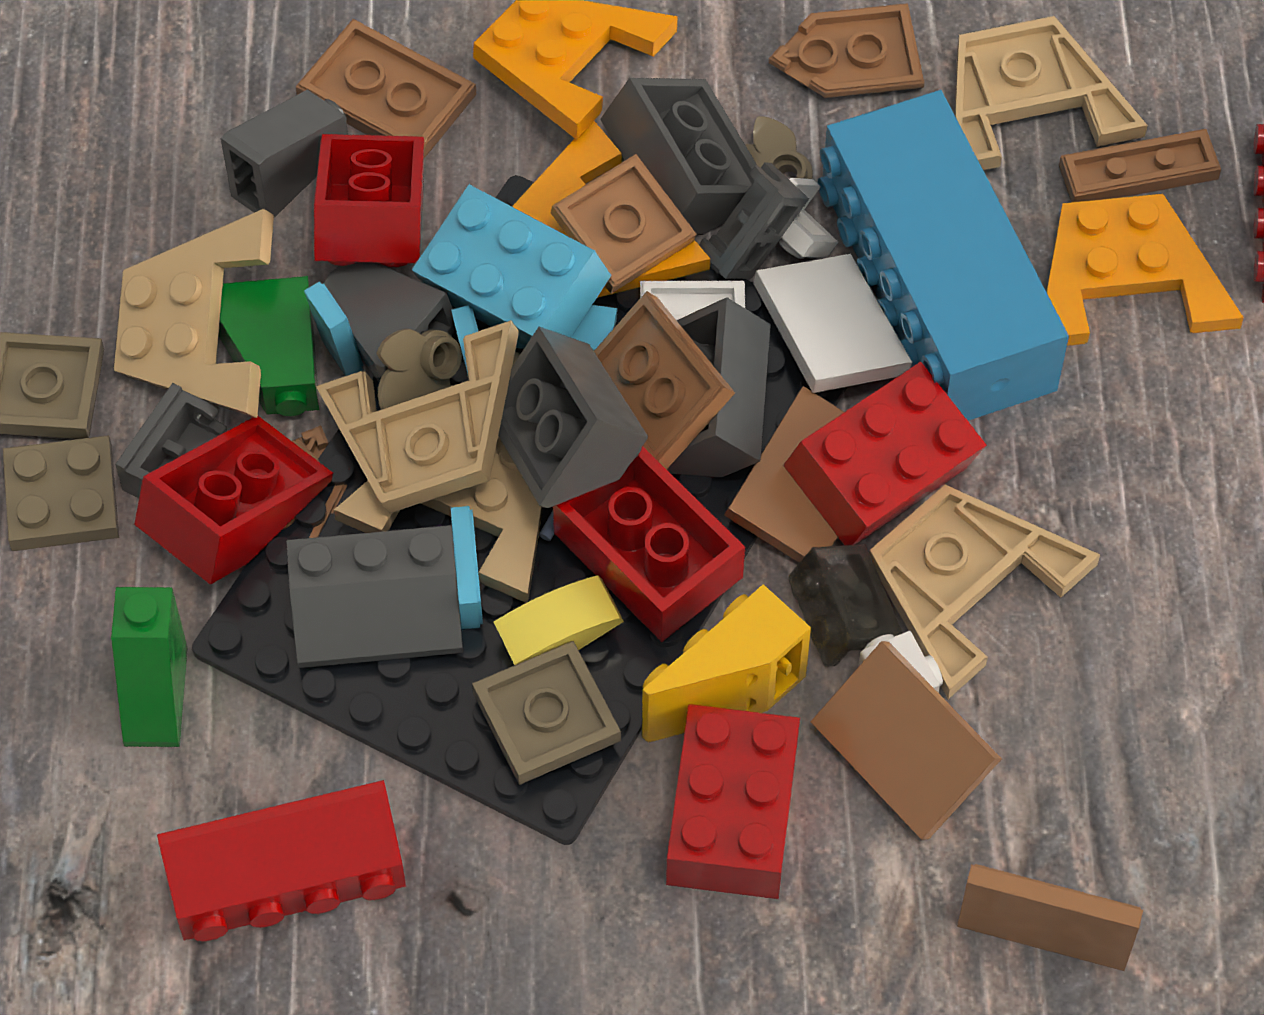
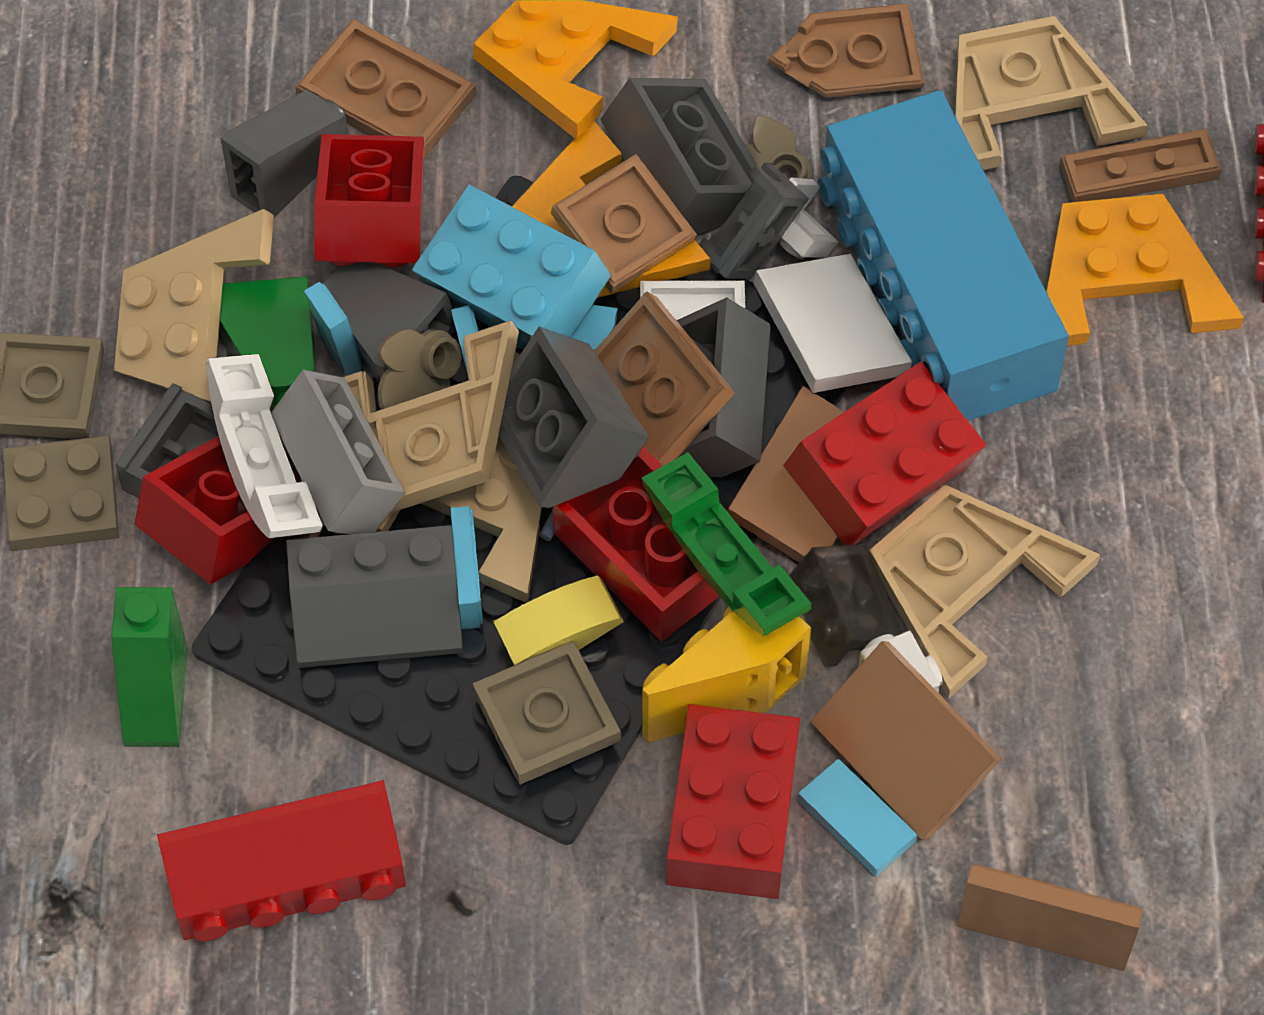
(254, 448): none -> white slope
(336, 453): none -> light grey brick
(720, 548): none -> green slope
(857, 817): none -> medium azure tile

